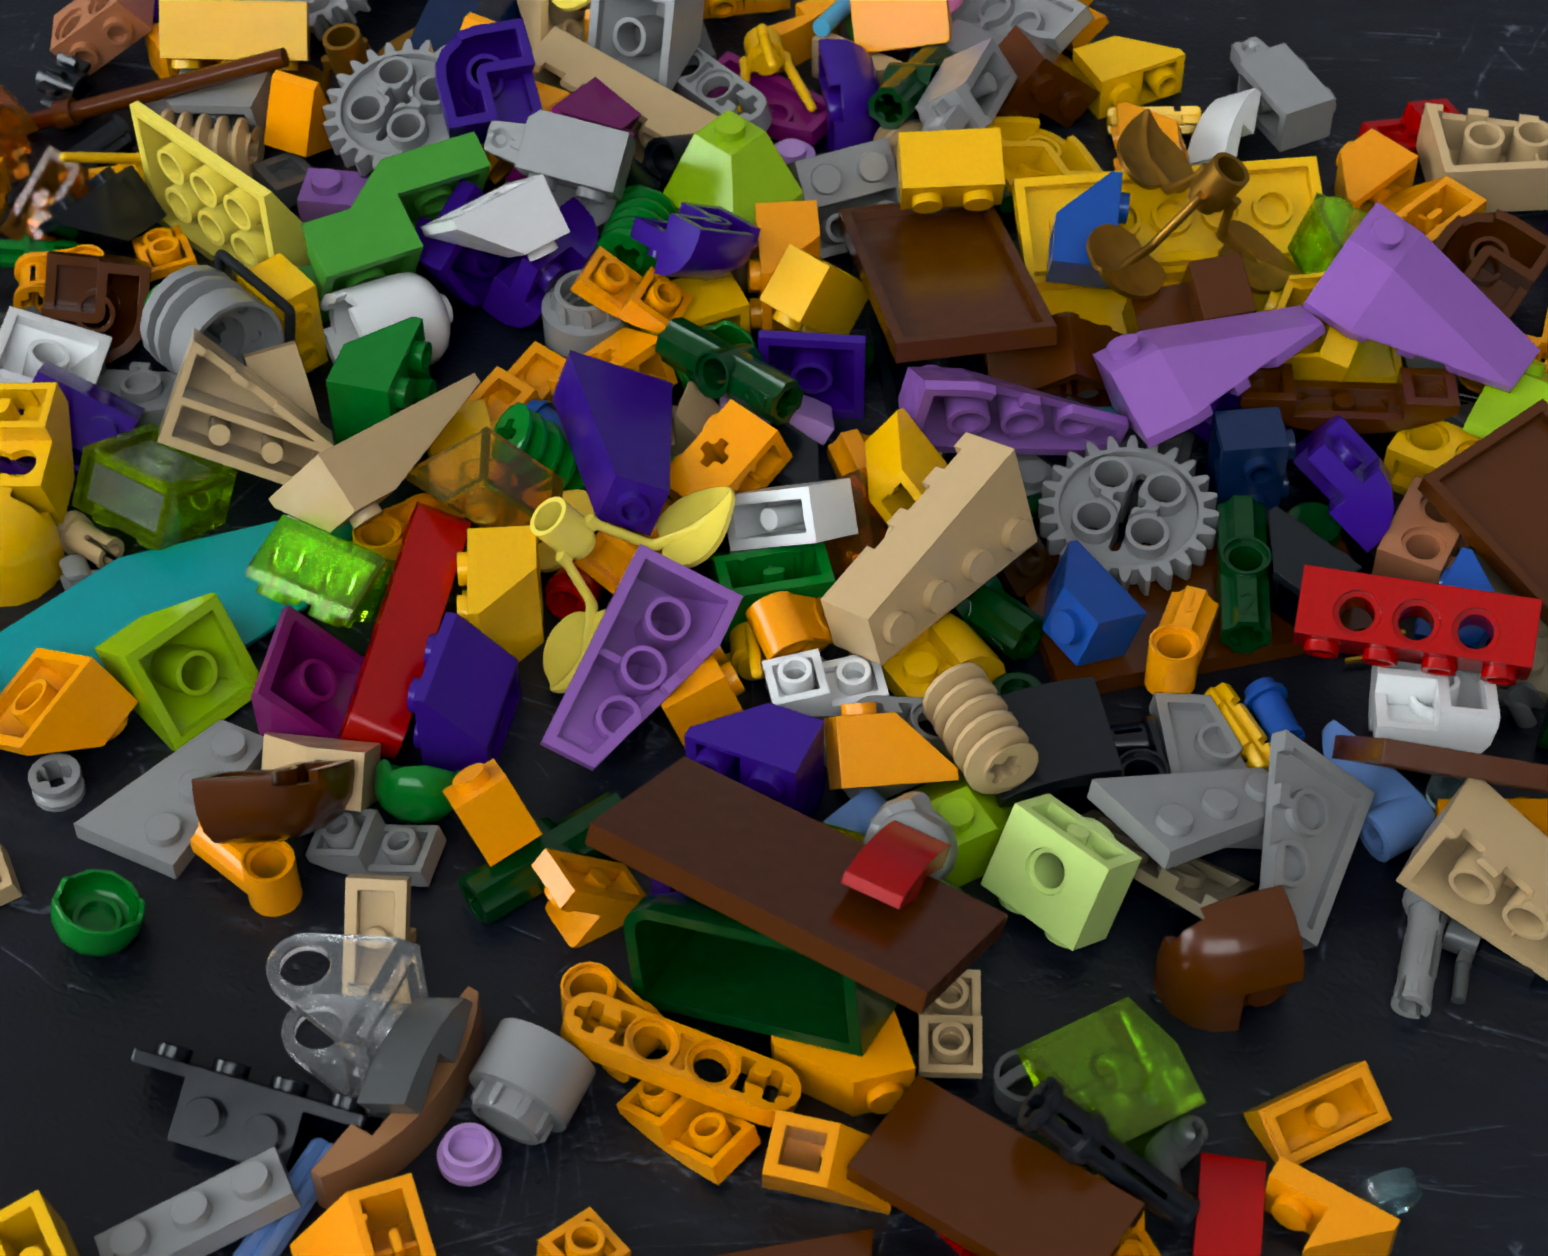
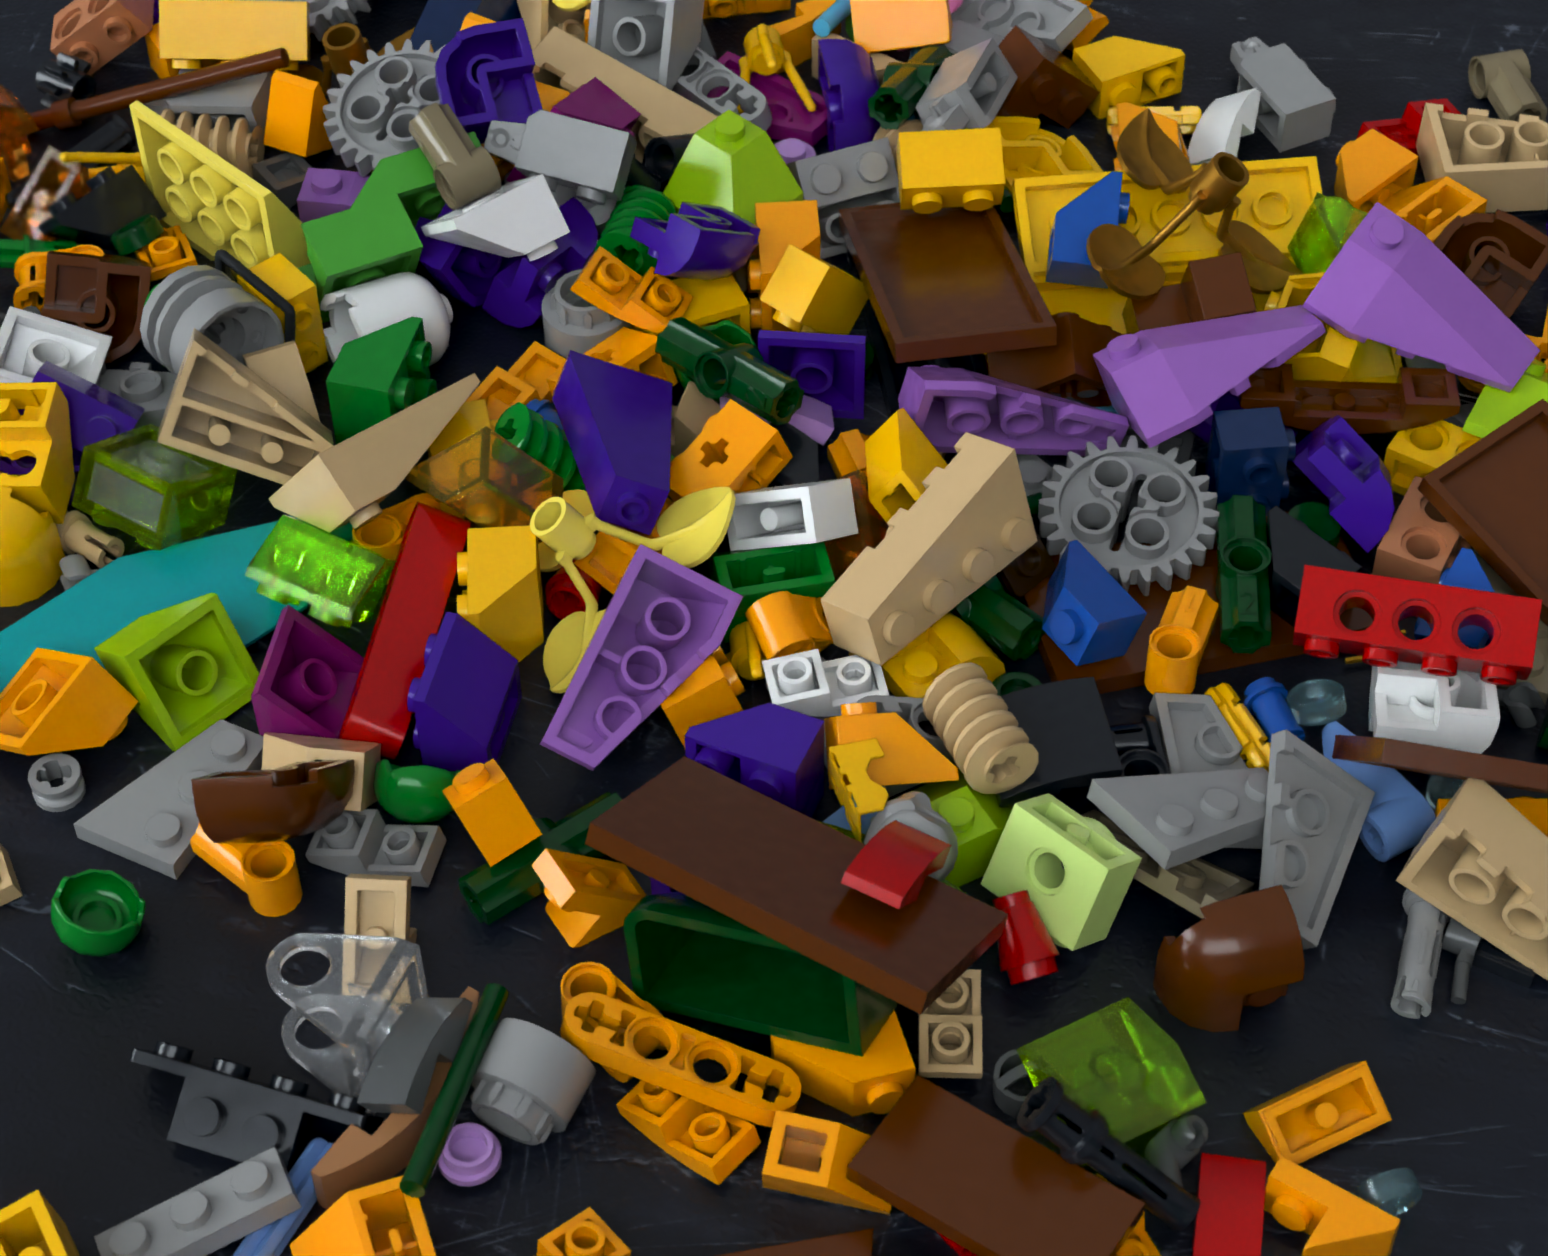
(136, 234): none -> dark green tile
(454, 1091): none -> dark green bar
(458, 166): none -> dark tan piece
(868, 795): none -> yellow piece
(1025, 944): none -> red cone
(1317, 702): none -> clear light blue tile
(1506, 83): none -> dark tan piece

